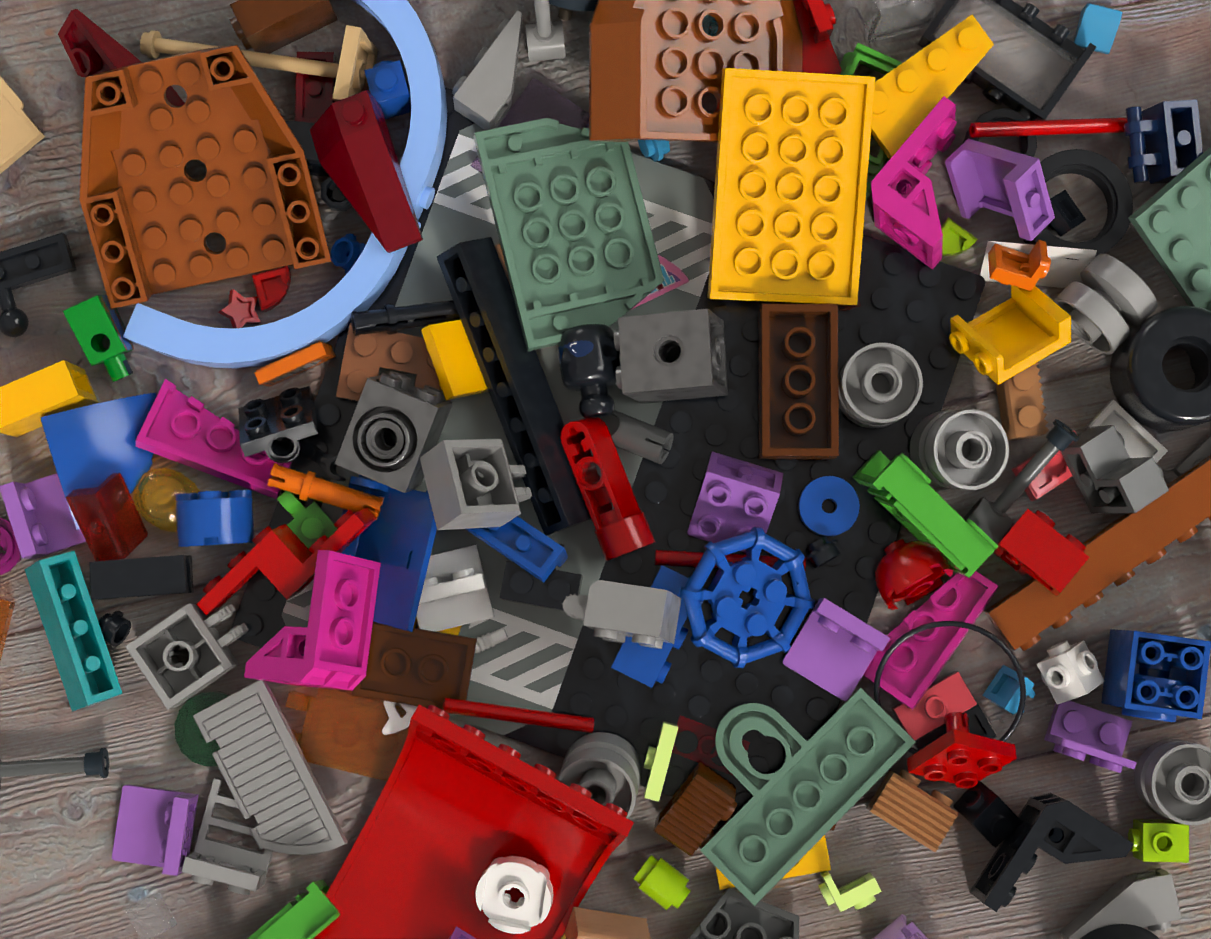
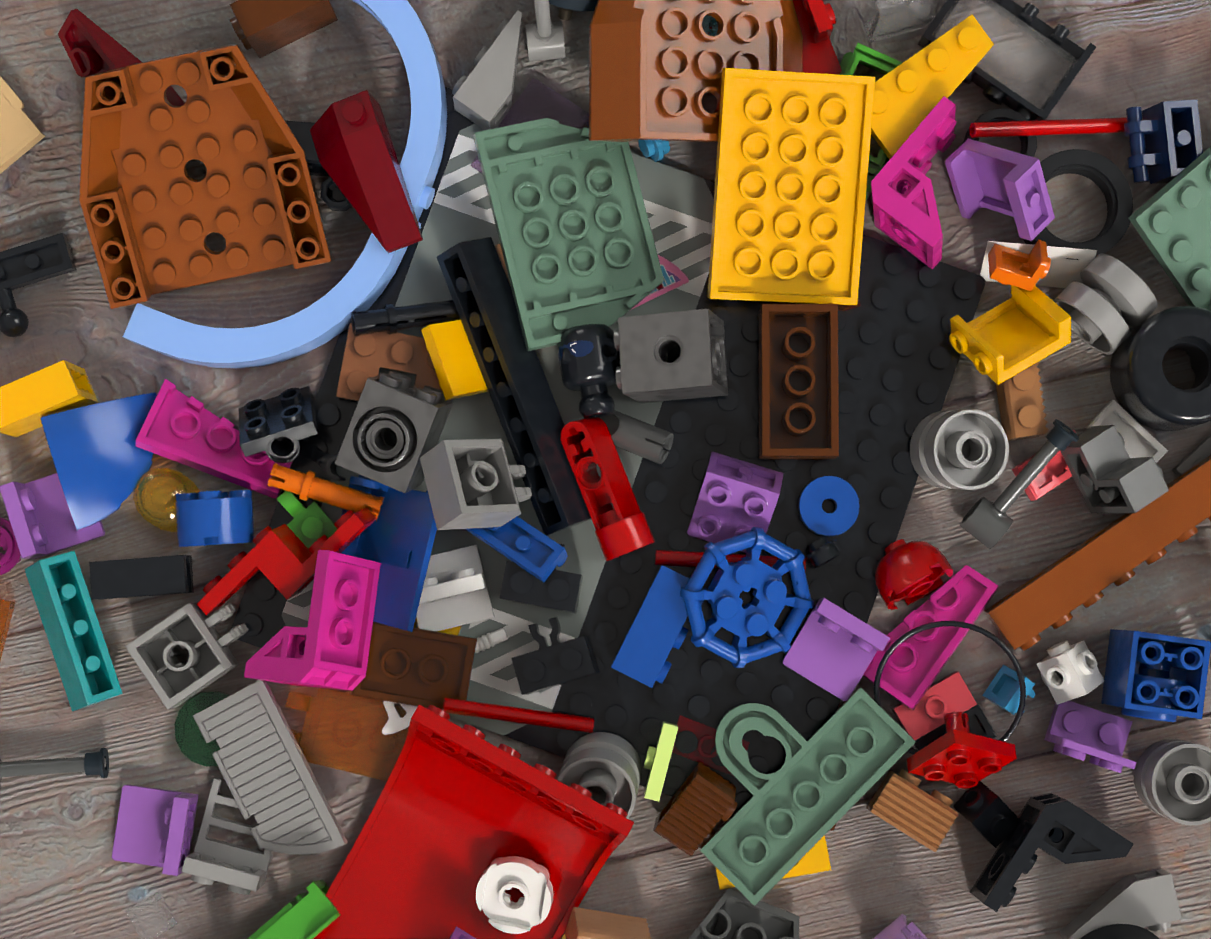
(93, 321): green torso -> none
(108, 518): clear red panel -> none
(114, 628): black plate -> none
(240, 310): red piece -> none
(272, 287): red tile -> none
(294, 364): orange tile -> none
(313, 92): dark red plate -> none
(346, 252): blue plate -> none
(356, 56): tan tile -> none
(389, 88): blue brick -> none
(554, 663): none -> black brick
(627, 610): light grey hinge -> none
(662, 883): lime brick -> none
(856, 893): yellowish green bracket -> none
(879, 385): light grey wheel -> none
(924, 513): bright green piece -> none
(955, 238): lime tile -> none
(1042, 551): red brick -> none
(1066, 214): black plate -> none
(1097, 26): dark azure slope -> none
(1159, 840): lime brick -> none

